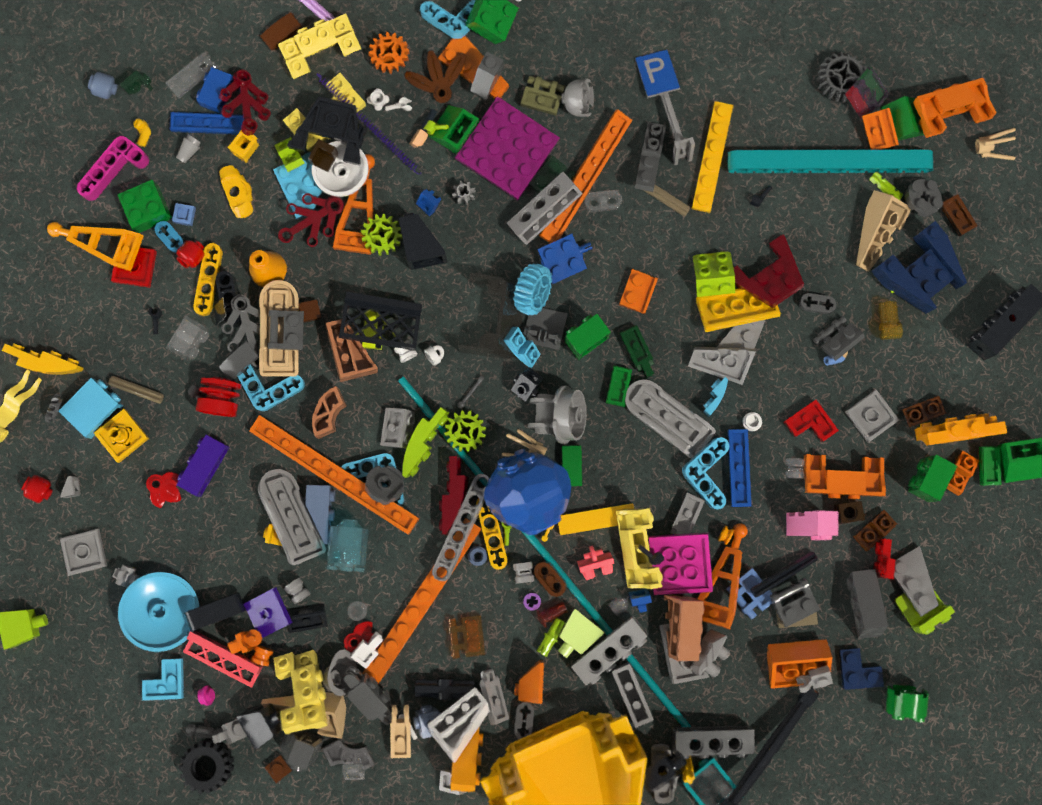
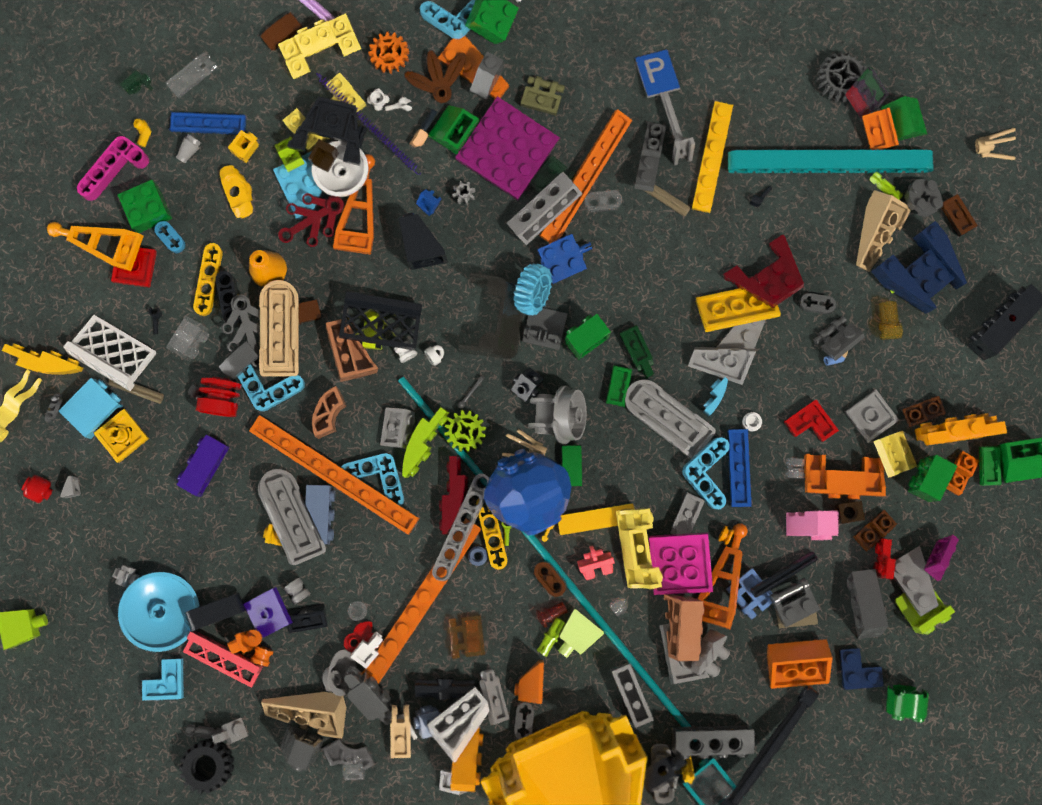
(83, 552): light grey tile -> none
(102, 85): sand blue head -> none
(104, 367): none -> white fence
(166, 491): red plate -> none
(183, 214): medium blue plate -> none
(190, 254): red head -> none
(206, 695): dark pink plate -> none
(209, 94): blue brick -> none
(219, 310): sticker -> none
(245, 100): dark red plant -> none
(260, 723): black torso -> none
(278, 768): reddish brown plate -> none
(293, 330): dark grey plate -> none
(307, 689): light yellow bracket -> none
(347, 546): clear light blue cylinder -> none
(374, 236): lime gear -> none
(384, 494): dark grey plate -> none
(431, 127): lime hand -> none
(521, 348): medium azure slope -> none
(523, 577): light grey wheel -> none
(535, 606): medium lavender bush -> none
(578, 95): light grey cylinder -> none
(591, 675): light grey brick -> none
(638, 291): orange plate -> none
(640, 599): blue tile -> none
(654, 559): black hand -> none
(714, 274): lime bracket -> none
(817, 678): light grey plate -> none
(895, 454): none -> light yellow slope
(941, 556): none -> magenta bracket
(953, 101): orange bracket -> none

